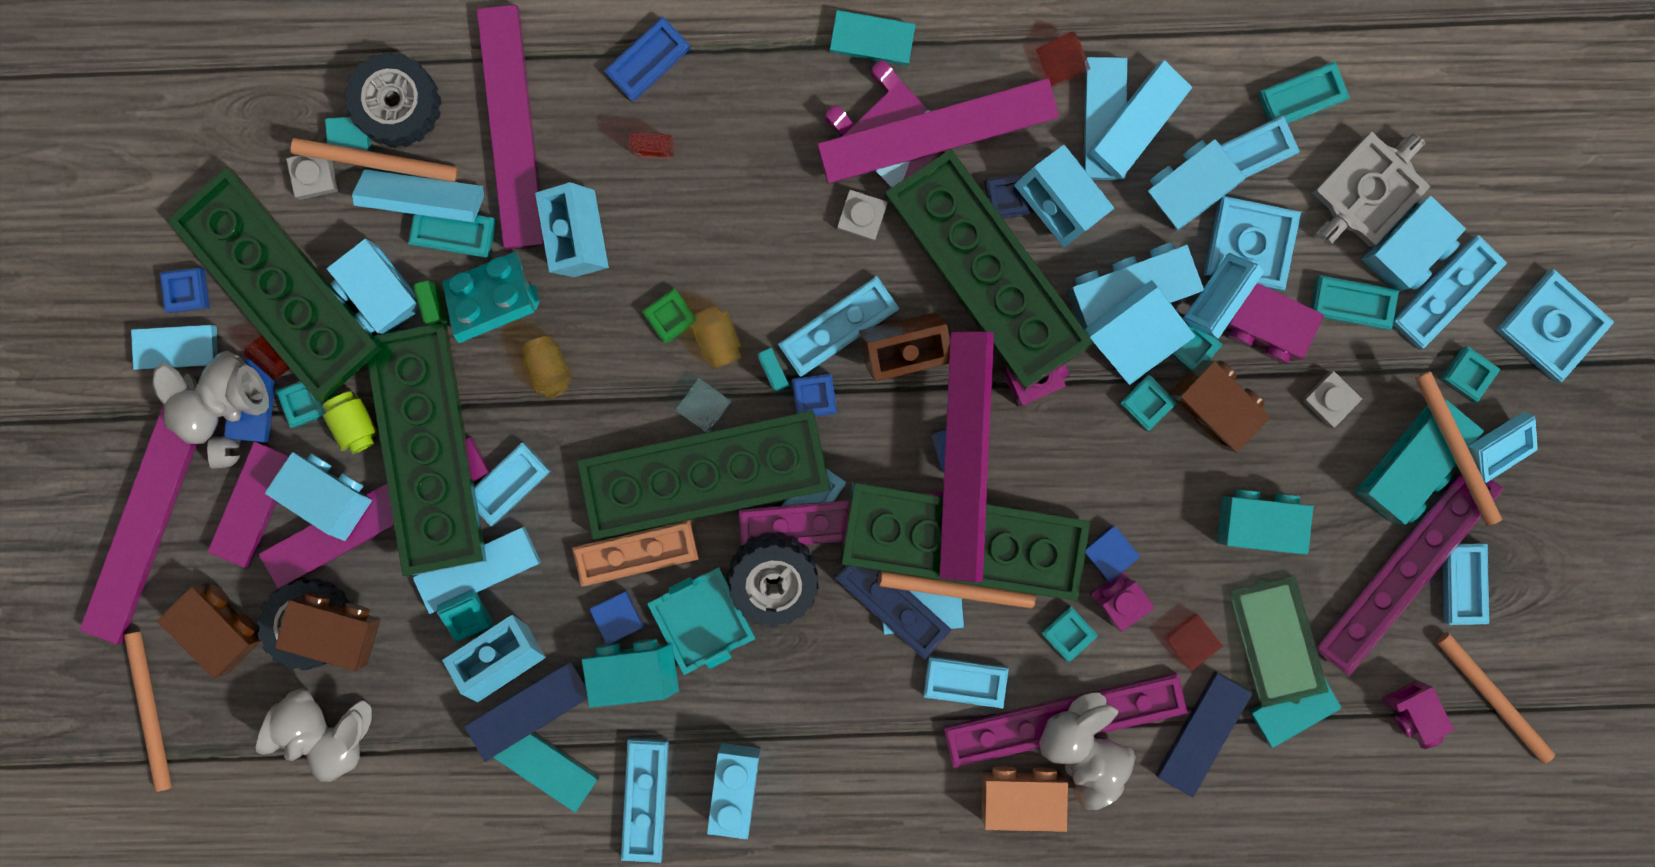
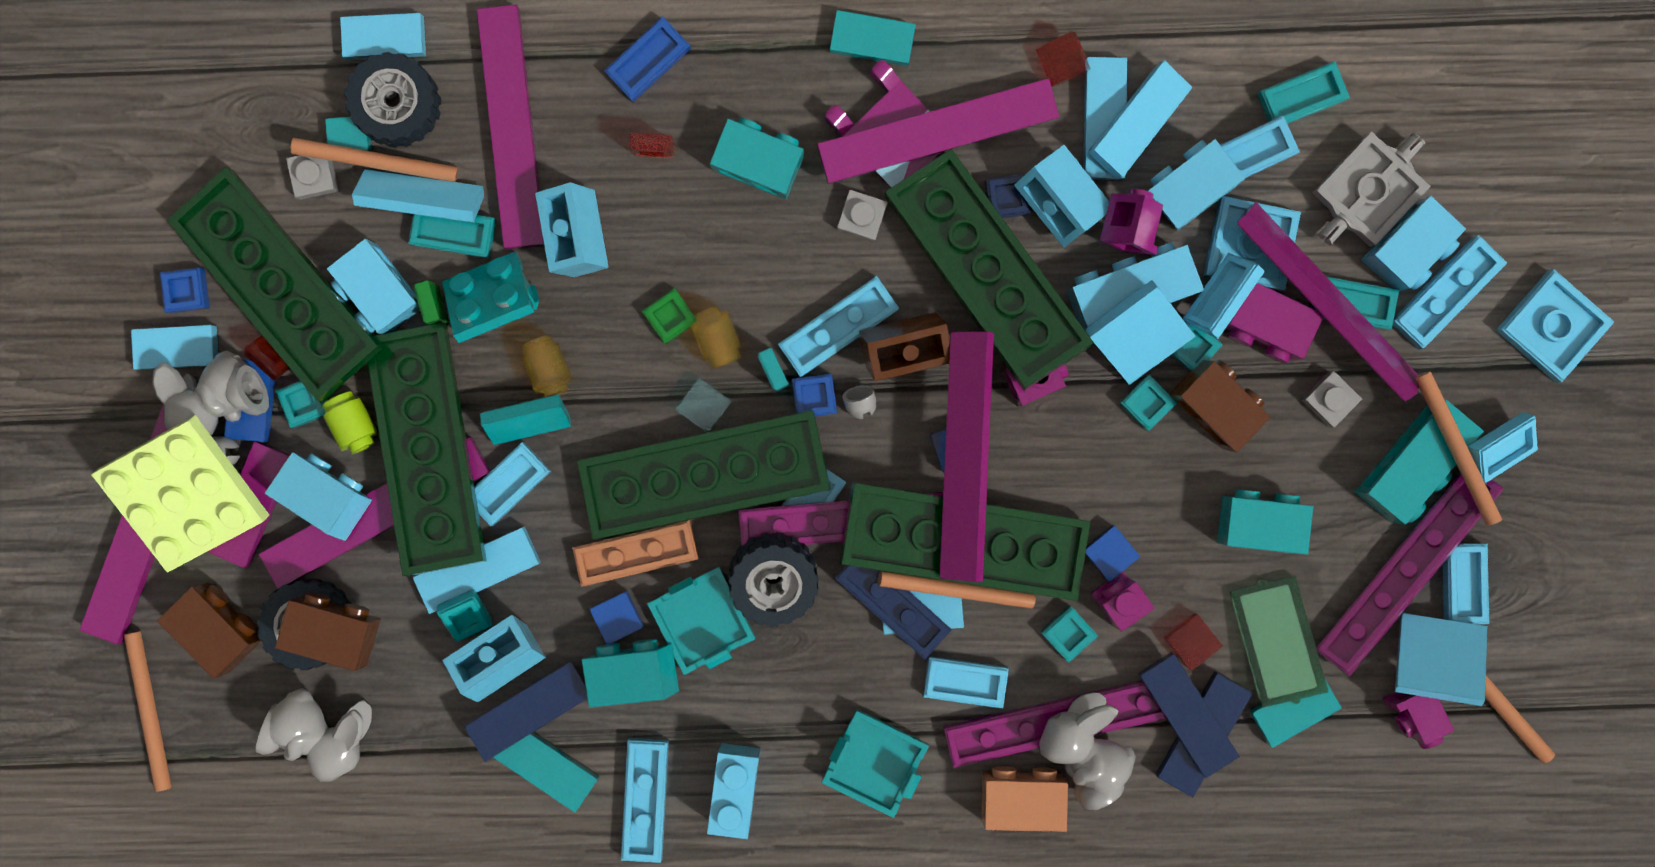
(180, 494): none -> yellowish green plate
(382, 33): none -> medium azure tile
(525, 419): none -> teal tile
(757, 157): none -> teal brick
(859, 401): none -> light grey hinge
(875, 763): none -> teal piece
(1132, 222): none -> magenta brick
(1188, 715): none -> dark blue tile
(1329, 301): none -> magenta tile
(1441, 659): none -> medium azure tile
(1470, 374): teal tile -> none

